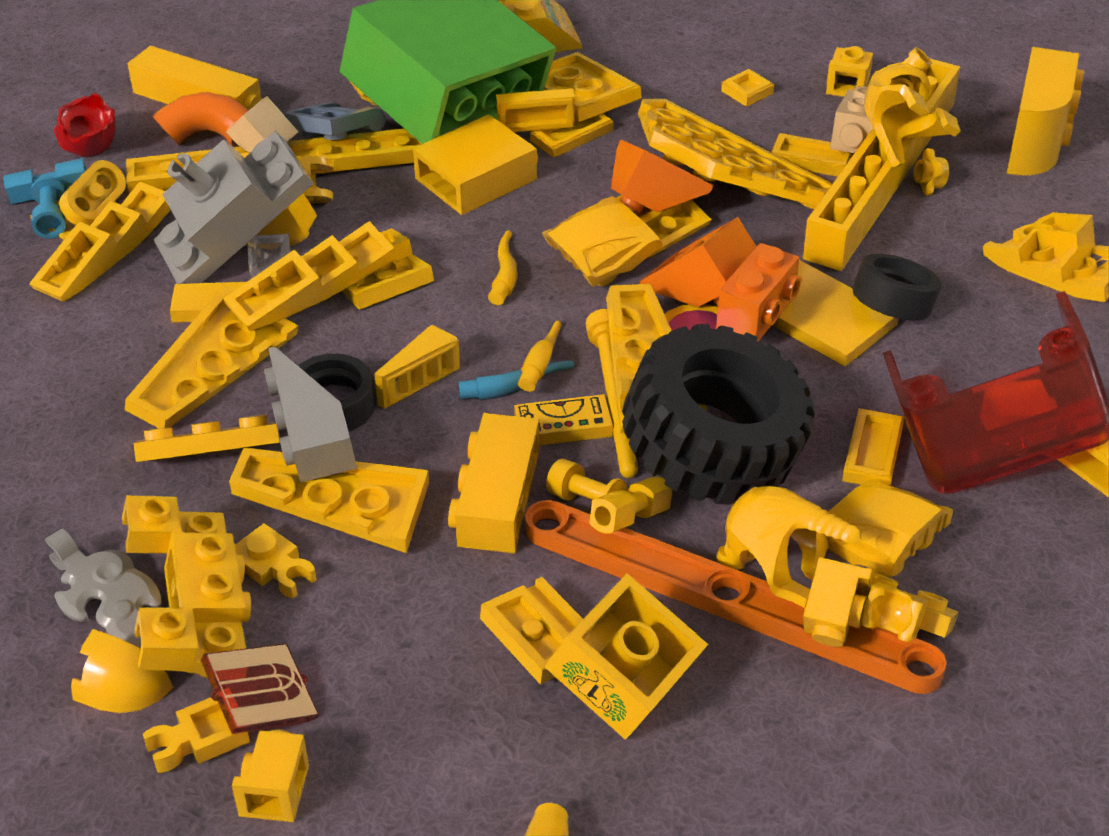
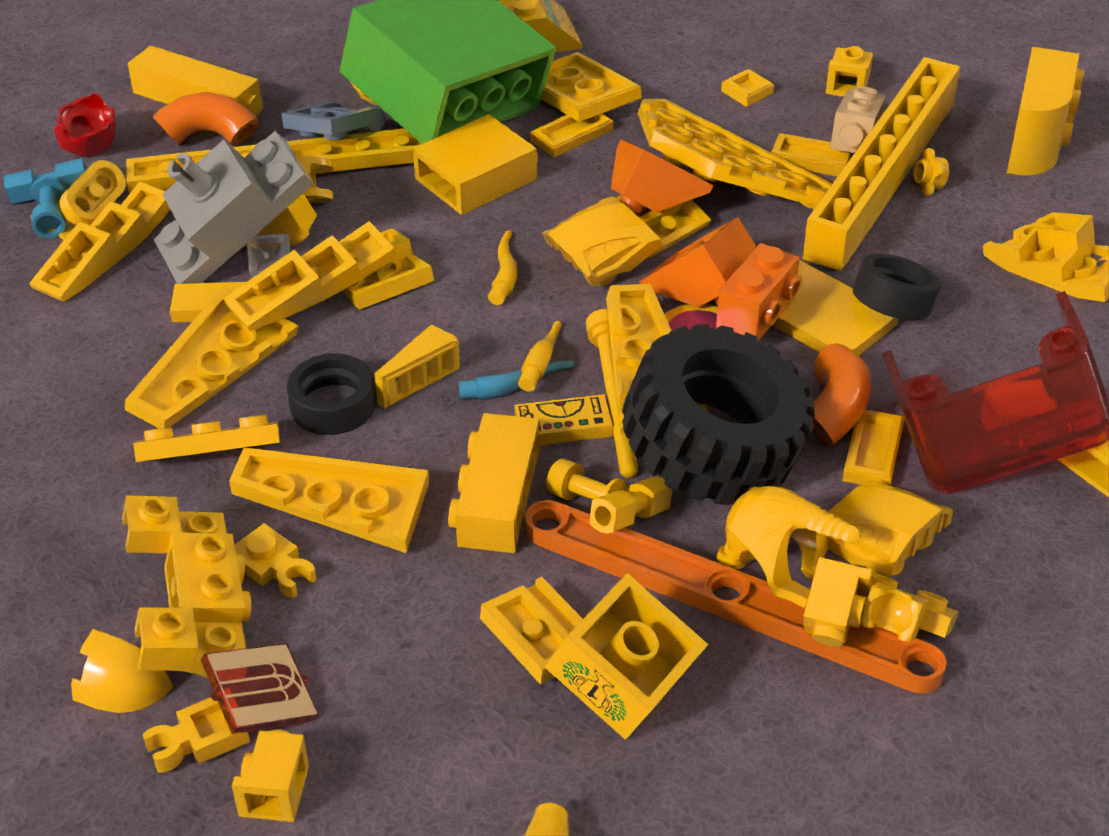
(105, 577): light grey piece -> none
(259, 124): tan brick -> none
(313, 418): light grey slope -> none
(537, 110): yellow tile -> none
(845, 392): none -> orange cylinder
(898, 107): yellow piece -> none

